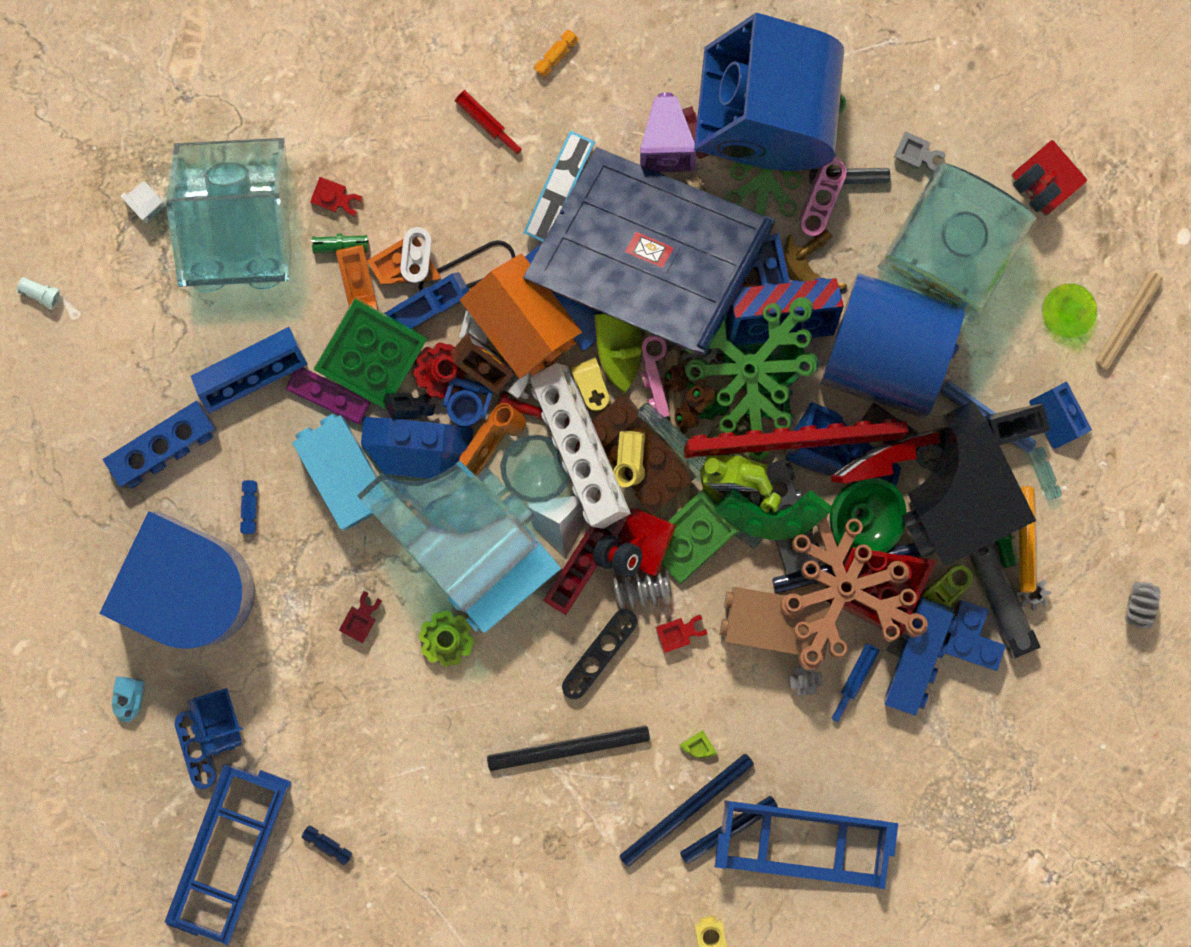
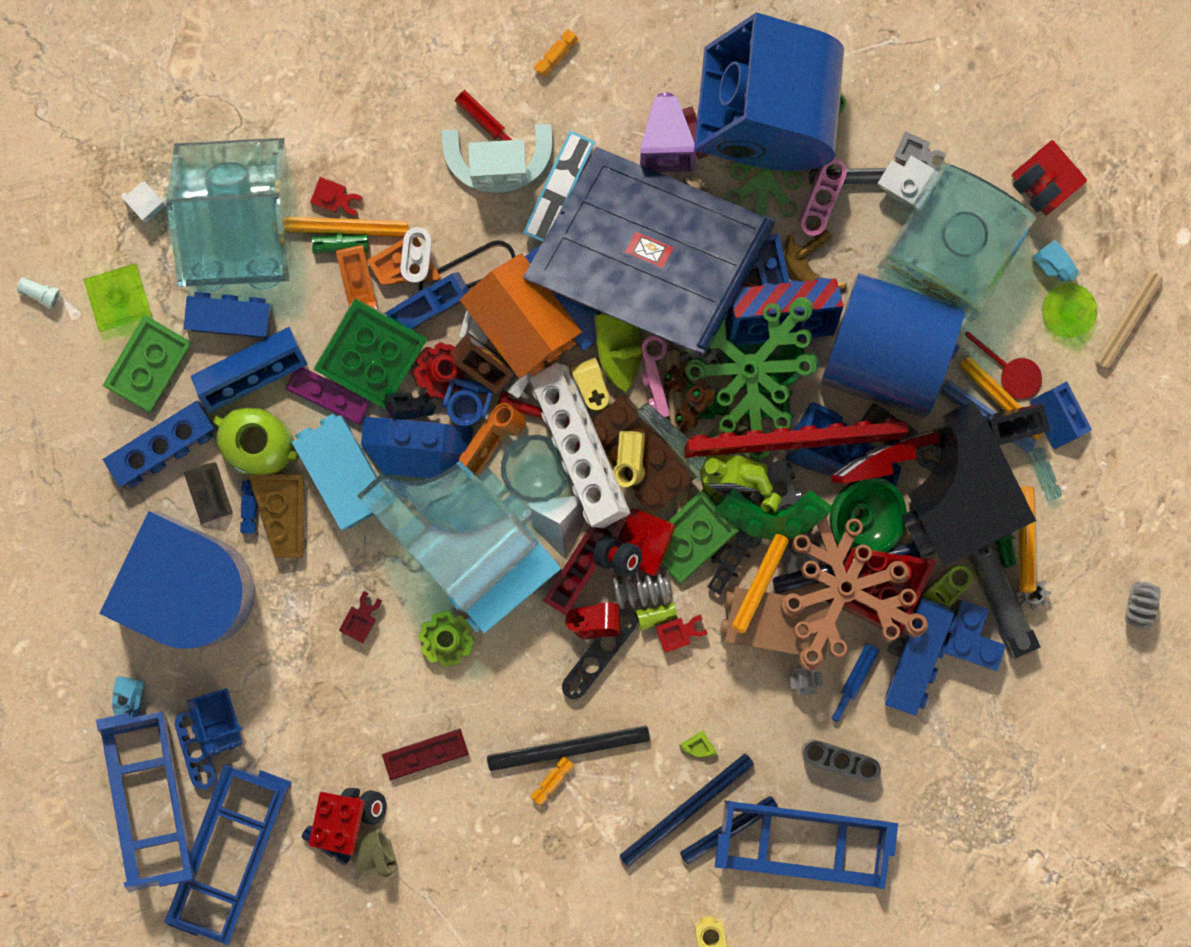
(117, 297): none -> clear neon green tile
(120, 724): none -> blue piece
(147, 363): none -> bright green tile
(208, 492): none -> clear smoke slope
(227, 315): none -> blue brick
(275, 455): none -> lime piece
(281, 511): none -> pearl gold wing
(339, 818): none -> red plate
(348, 226): none -> light orange axle
(374, 853): none -> olive piece
(425, 754): none -> dark red tile
(498, 164): none -> light aqua piece
(552, 781): none -> light orange axle
(594, 621): none -> red piece
(651, 617): none -> lime pin
(725, 566): none -> black piece
(760, 583): none -> light orange axle
(851, 770): none -> dark grey beam
(905, 182): none -> white brick
(990, 386): none -> light orange axle
(1019, 377): none -> red piece
(1056, 262): none -> medium azure rock

